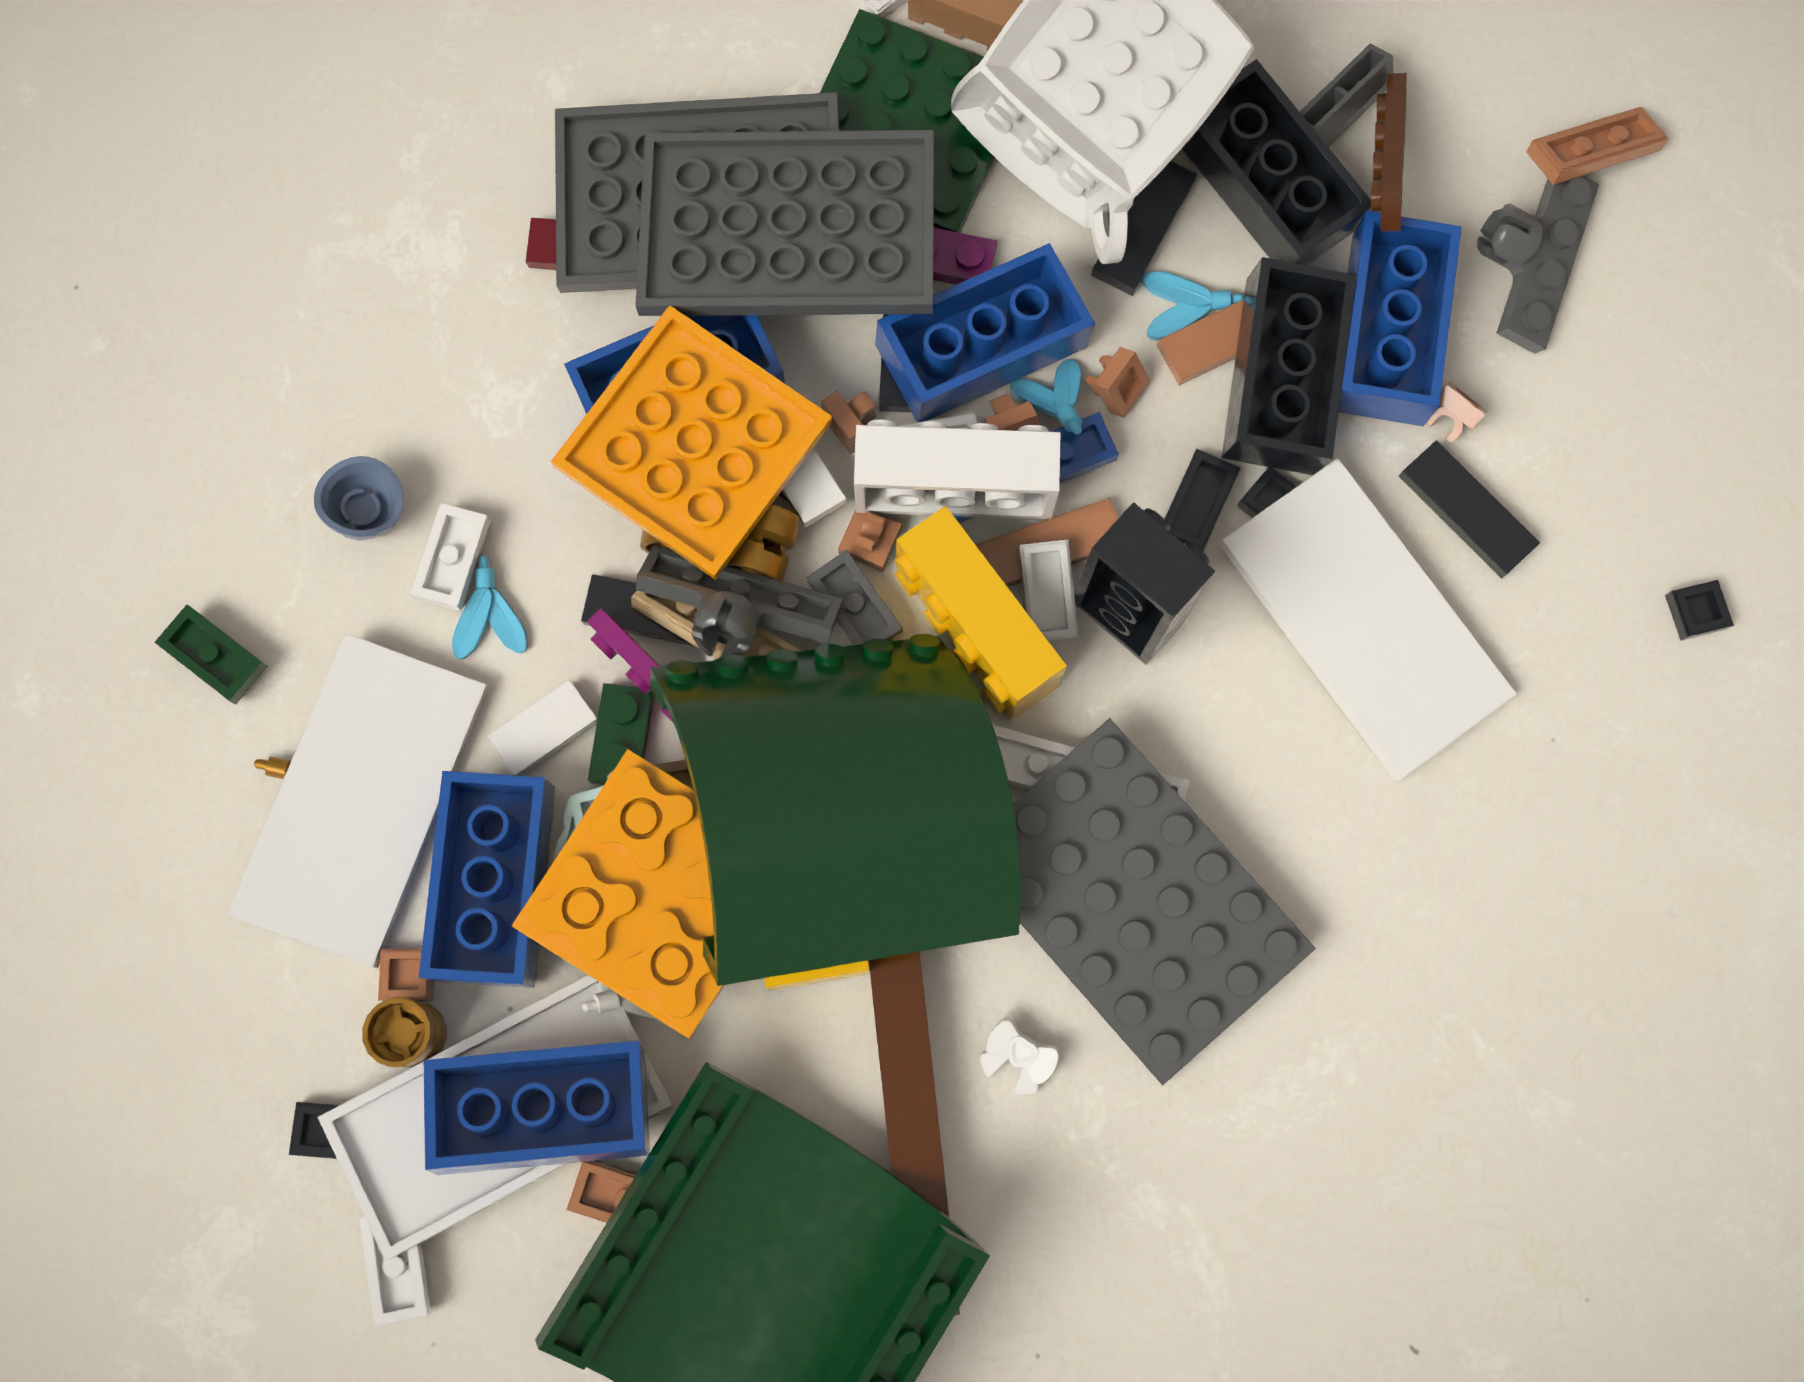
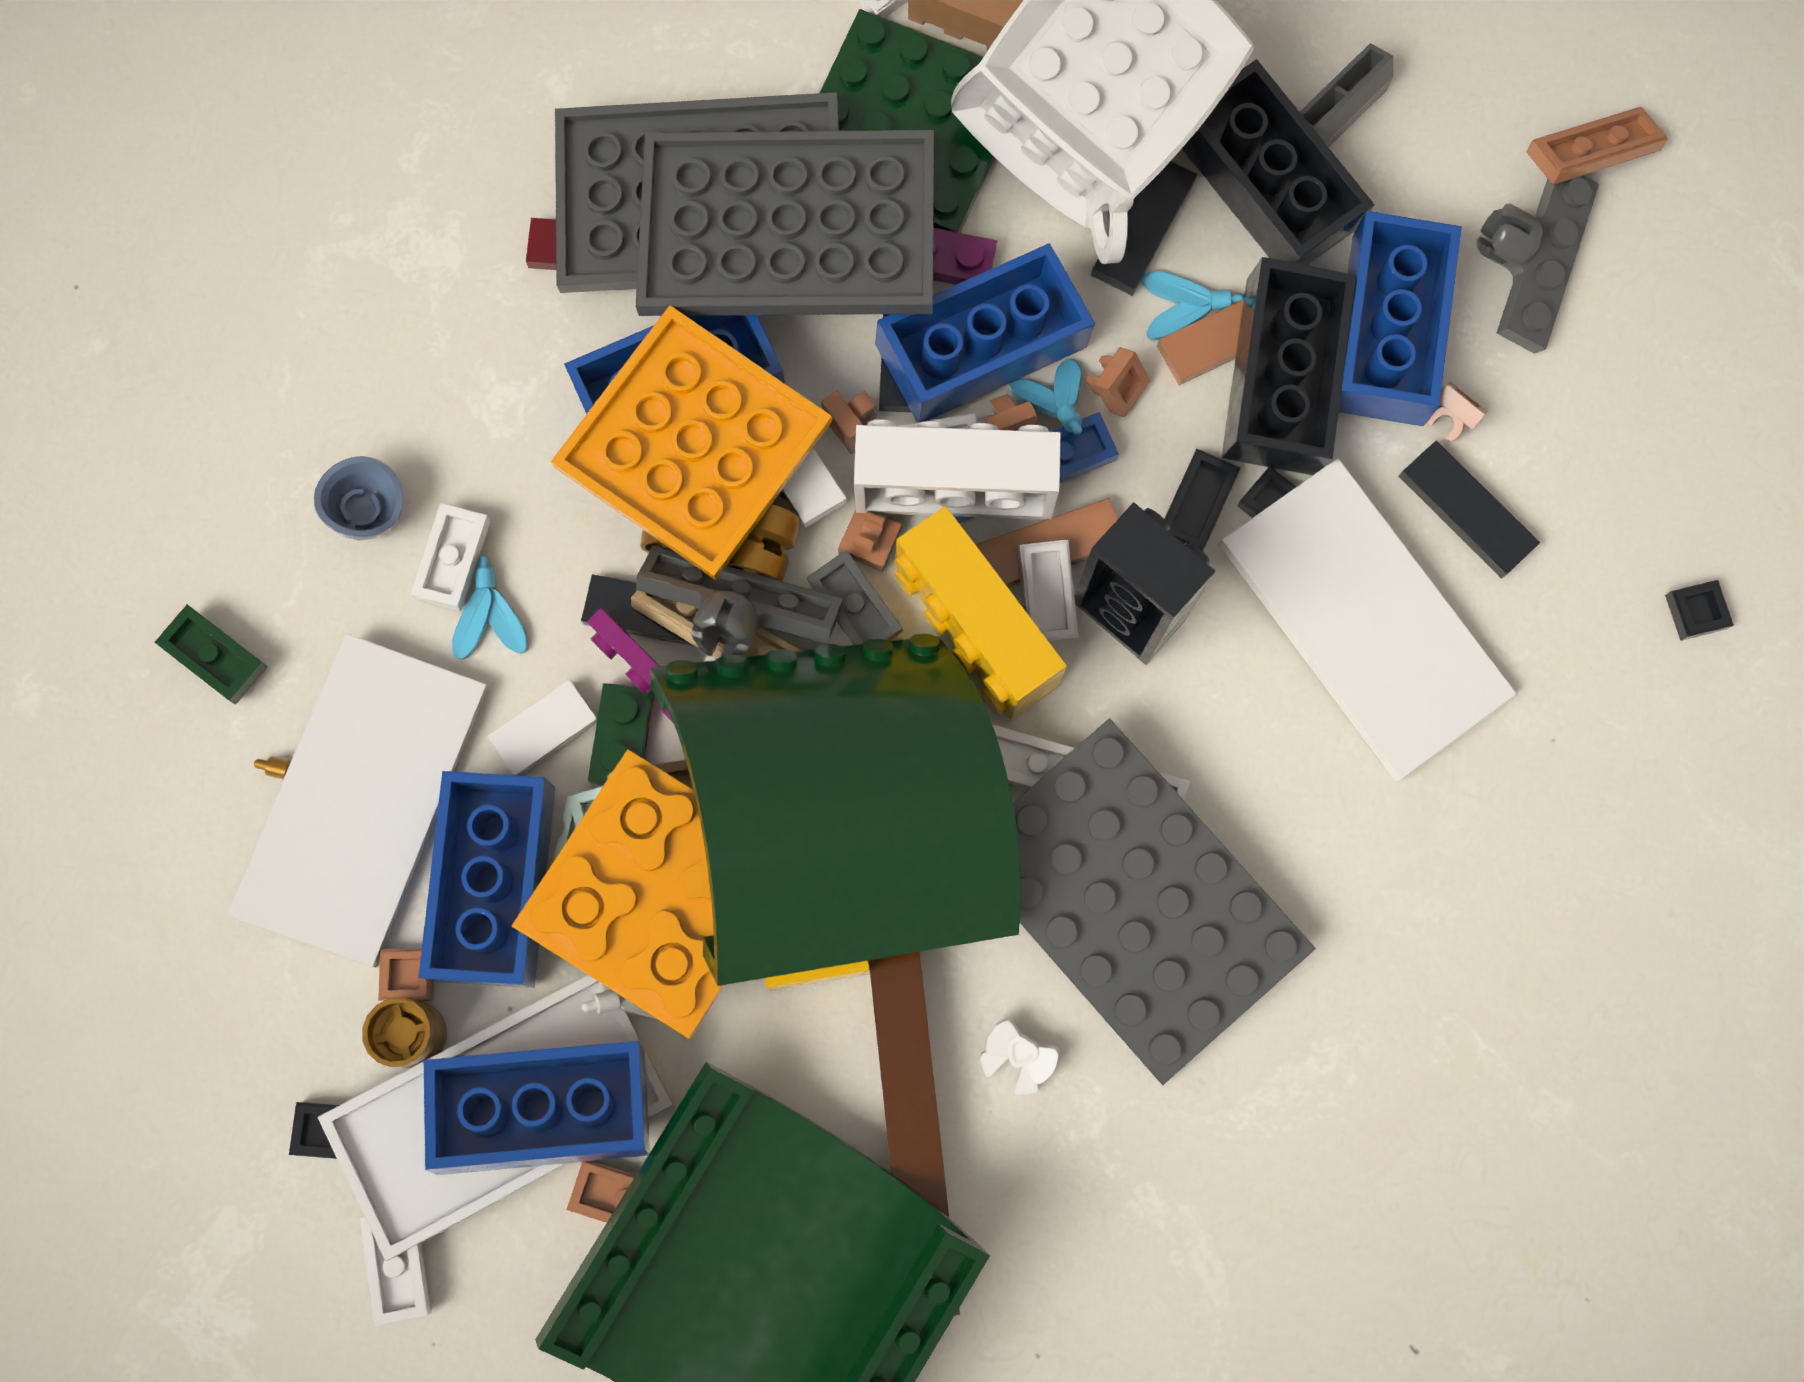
(1389, 152): reddish brown plate -> none

